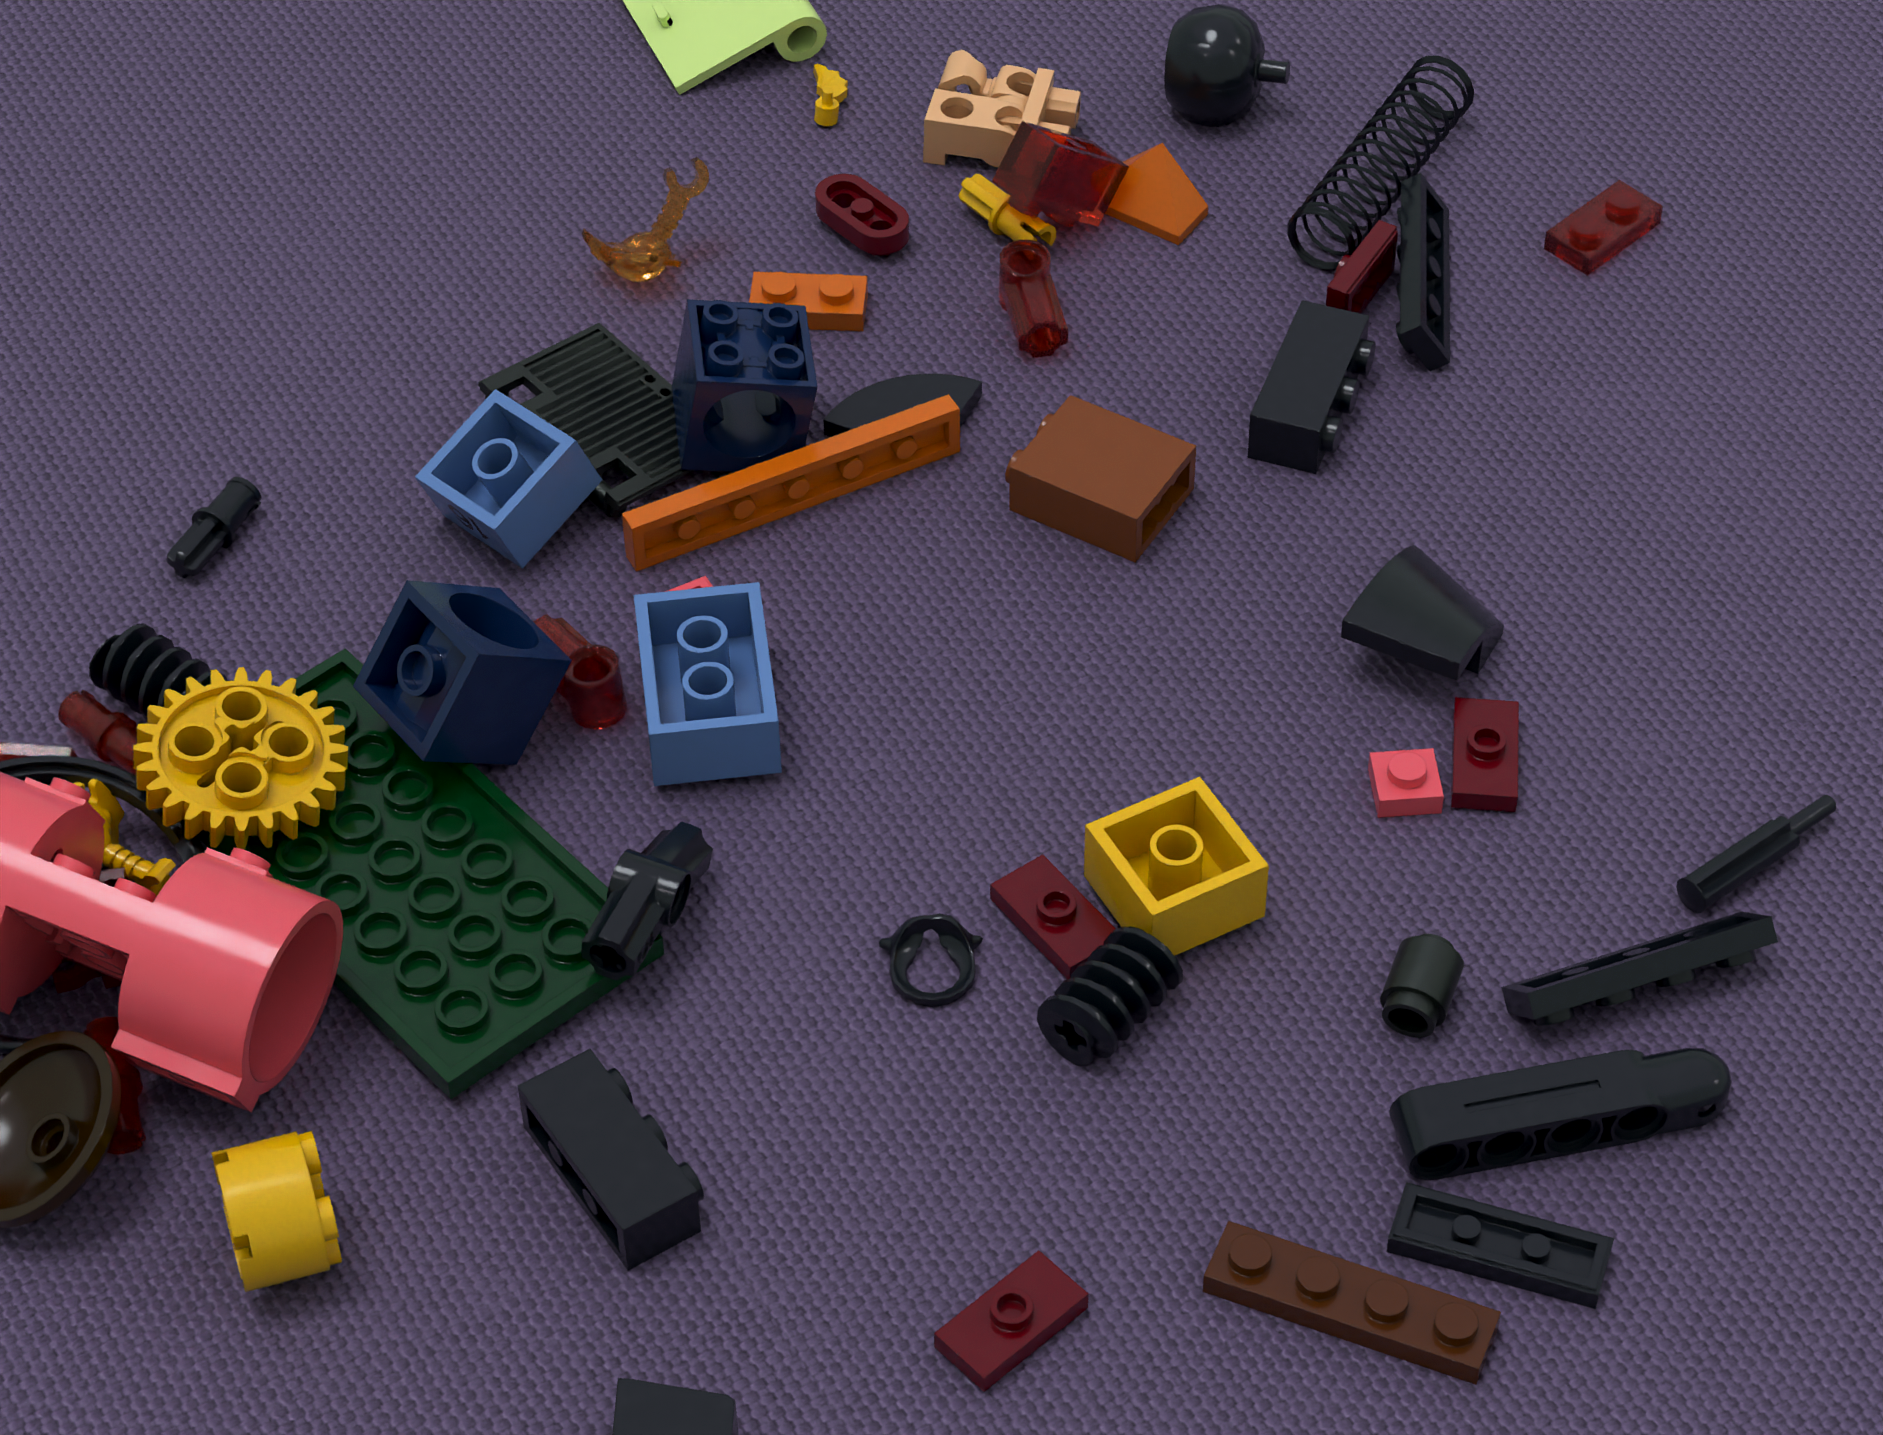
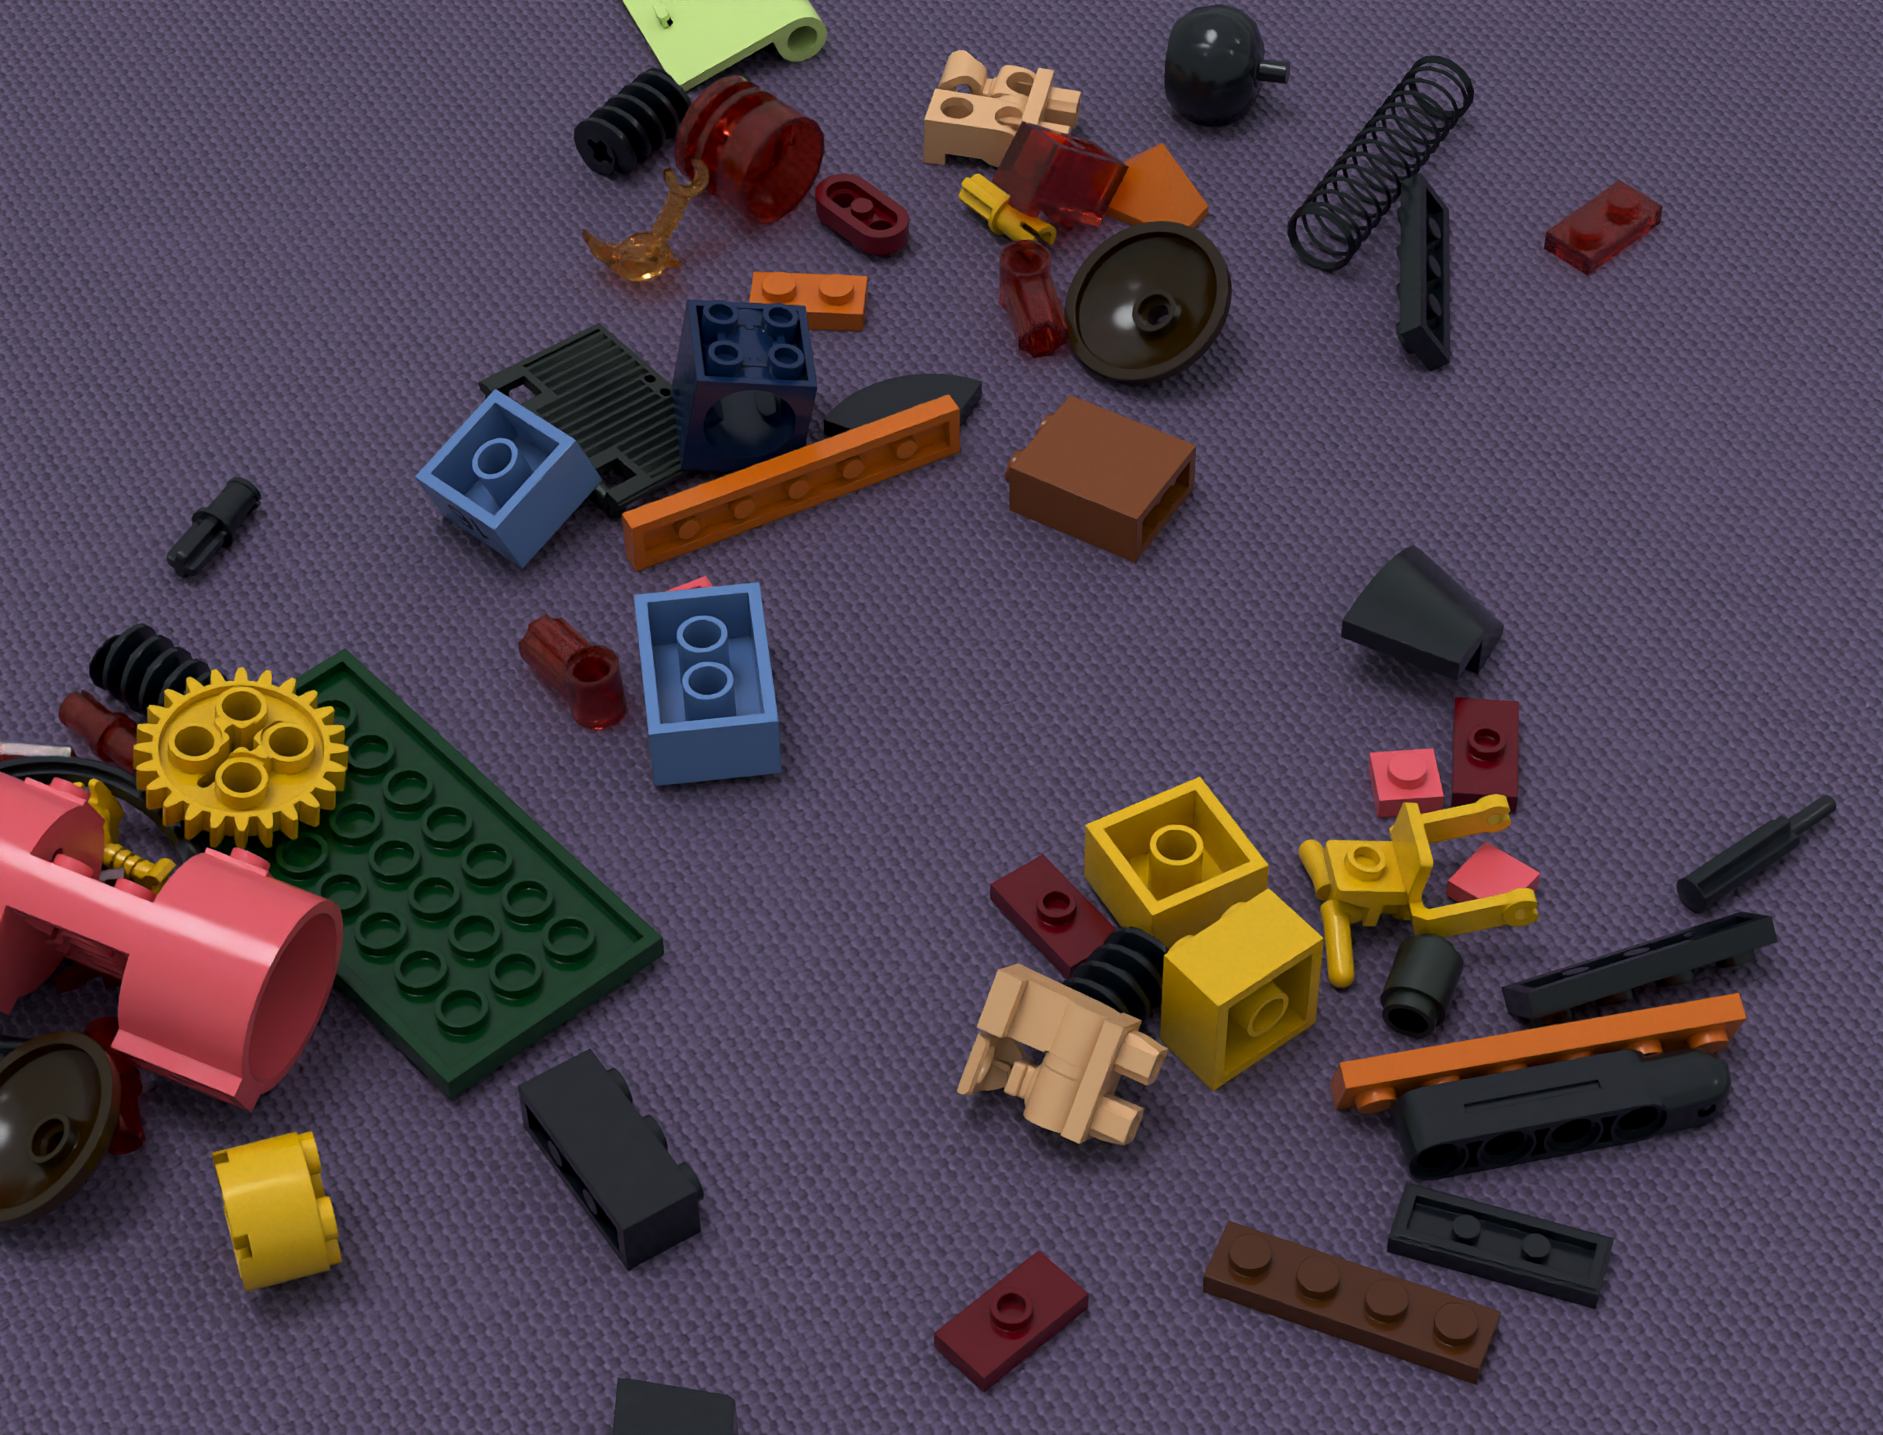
(461, 673): dark blue brick -> none
(632, 123): none -> black piece
(642, 897): black piece -> none
(754, 147): none -> clear red wheel
(832, 91): yellow piece -> none
(952, 936): black piece -> none
(1083, 1061): none -> light nougat hips
(1133, 283): none -> dark brown dish
(1240, 988): none -> yellow brick
(1310, 387): black brick -> none
(1365, 271): dark red plate -> none
(1379, 1080): none -> orange plate
(1389, 878): none -> yellow piece
(1490, 874): none -> coral tile

